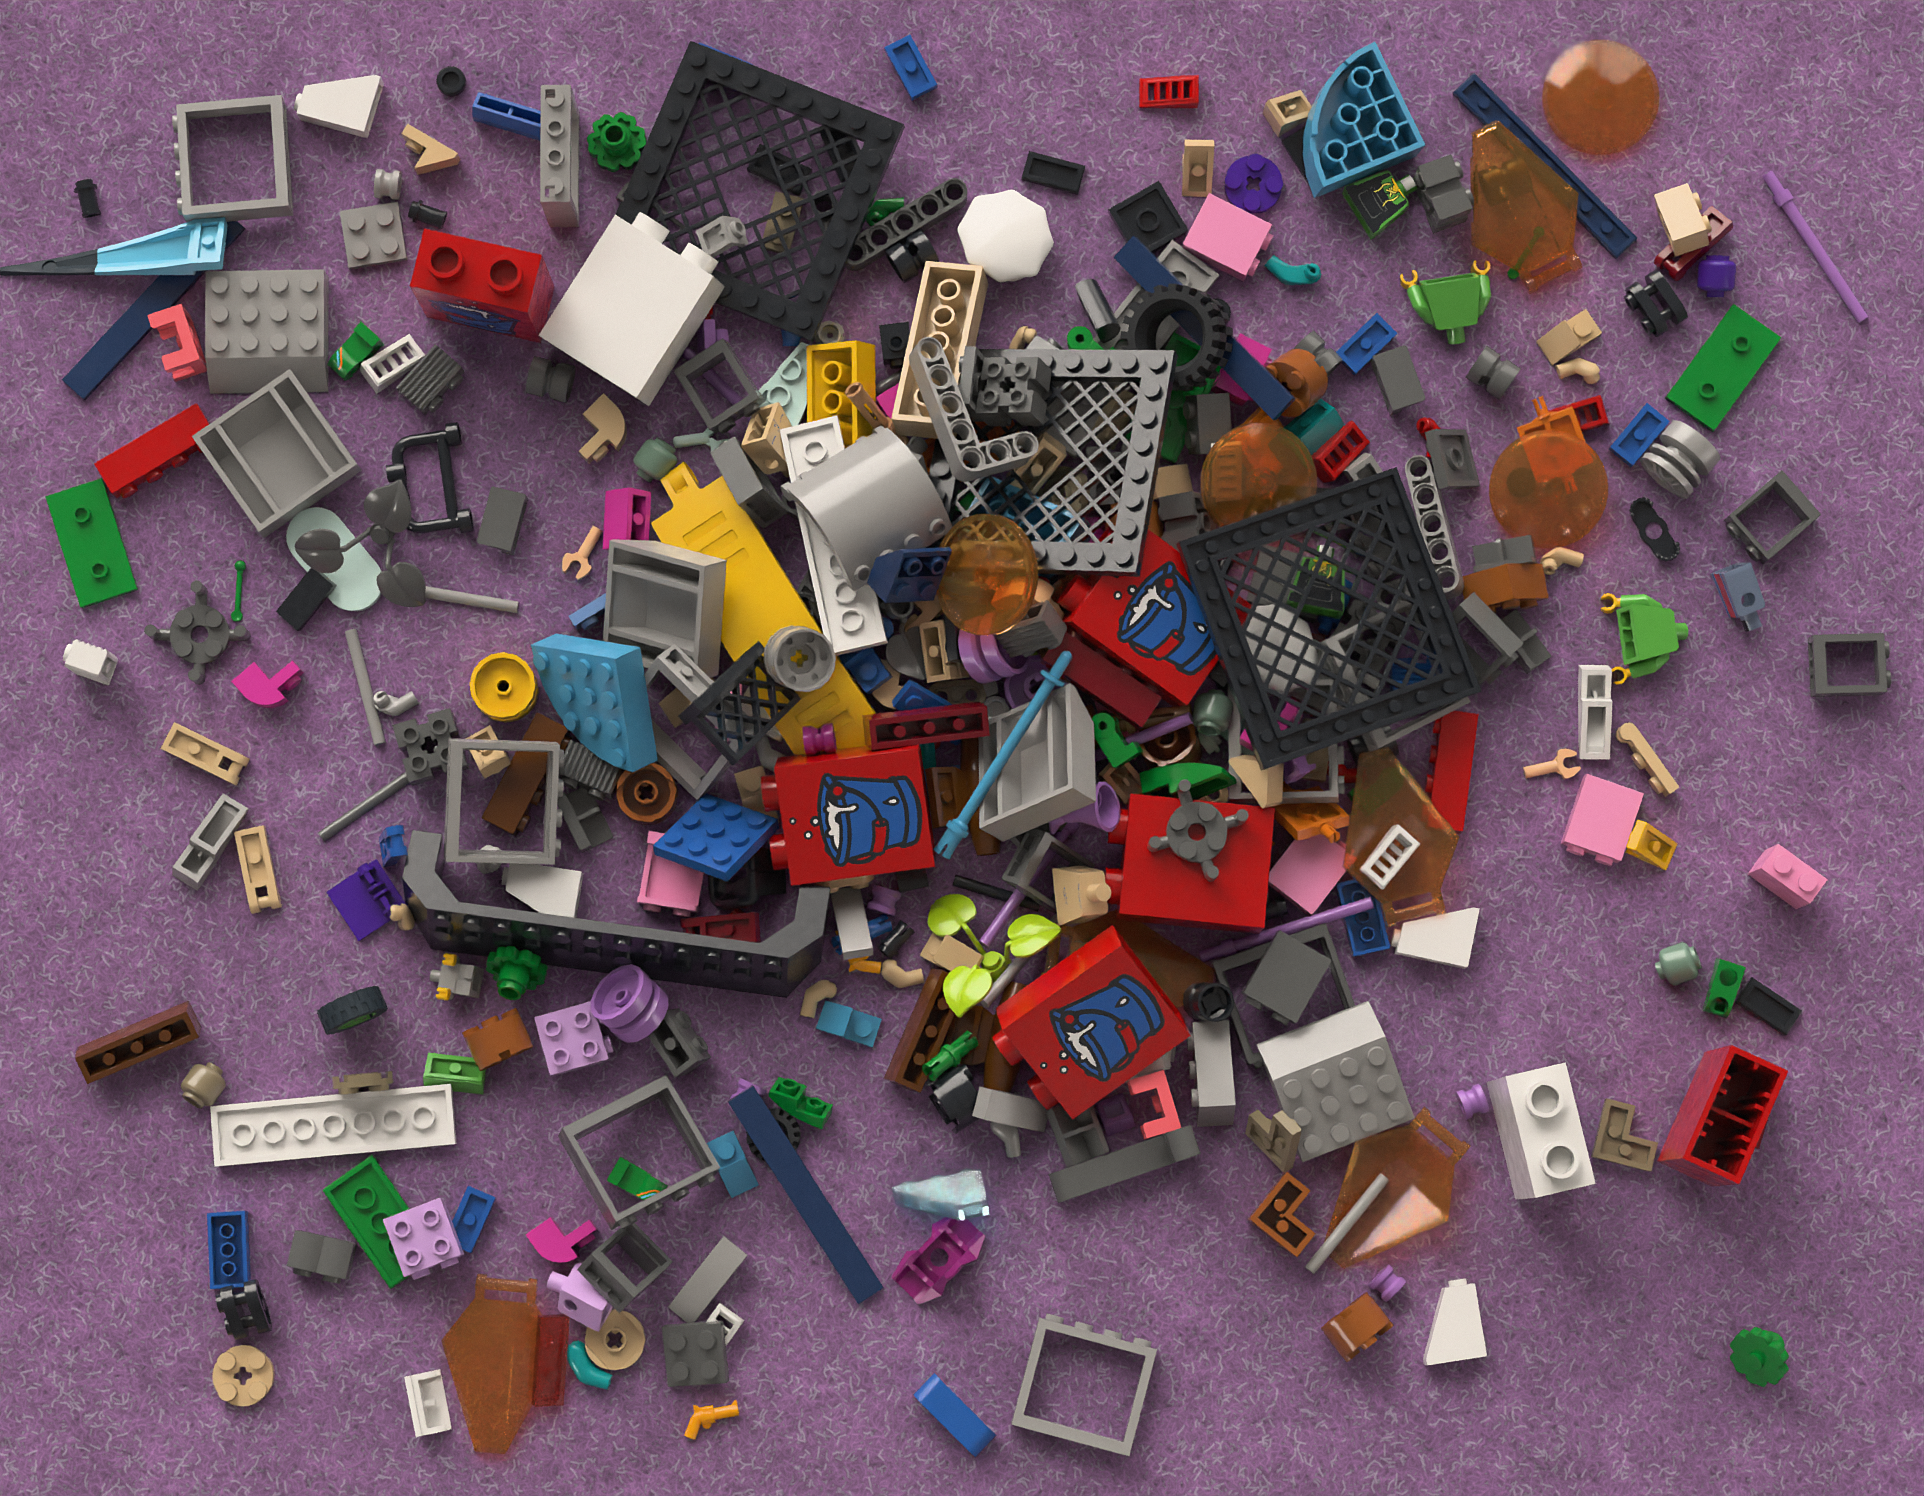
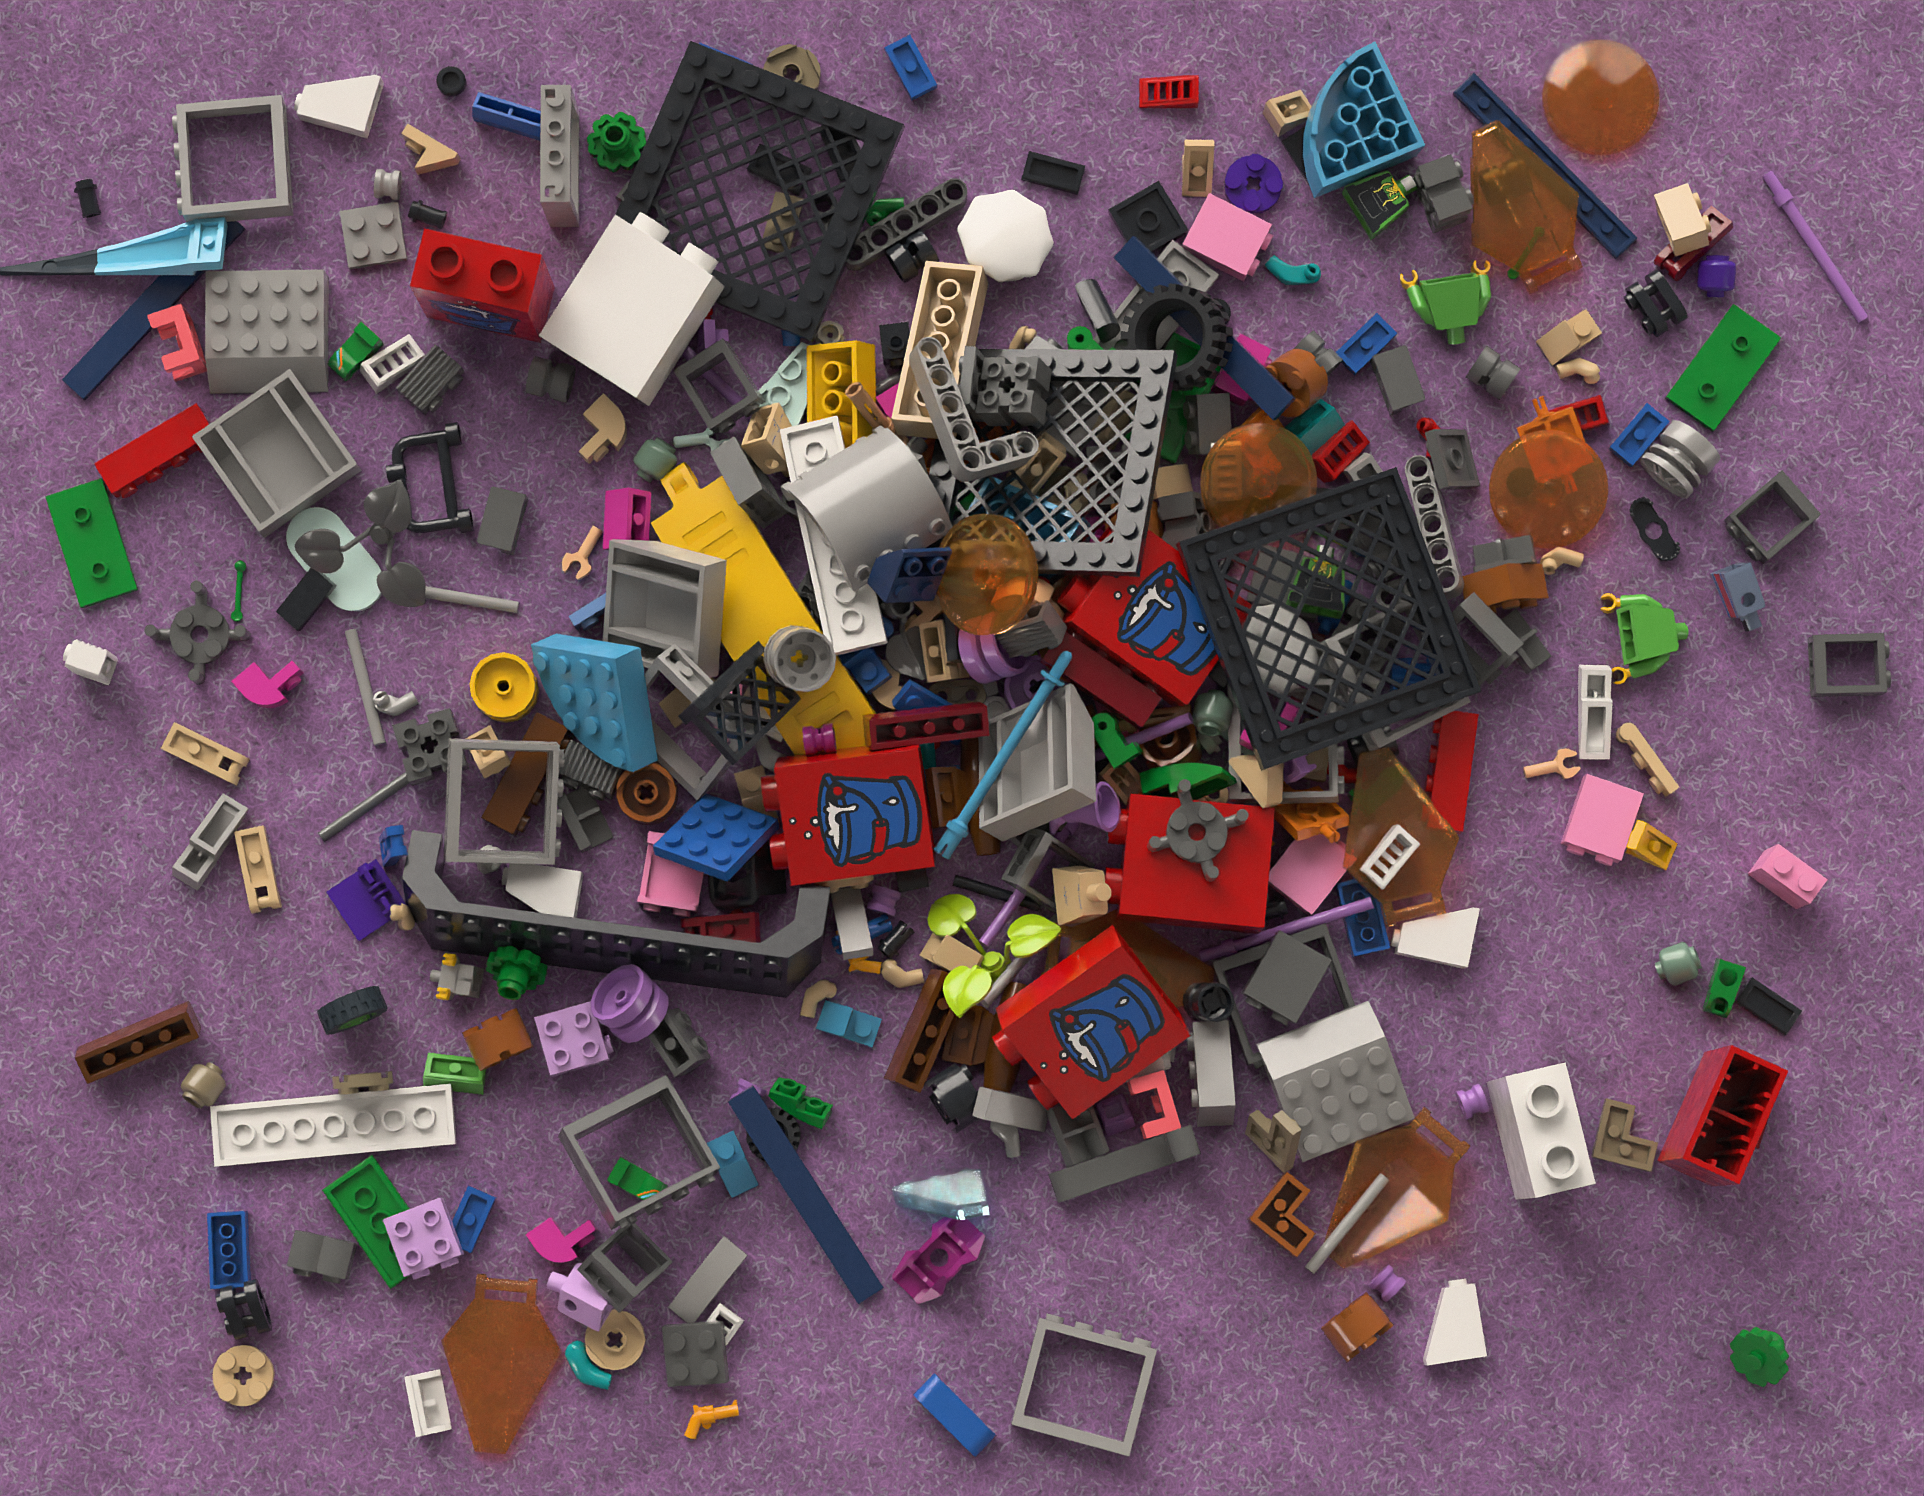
(550, 1360): clear red tile -> none
(722, 235): light grey bracket -> none
(797, 59): none -> dark tan plate
(950, 1055): green pin -> none

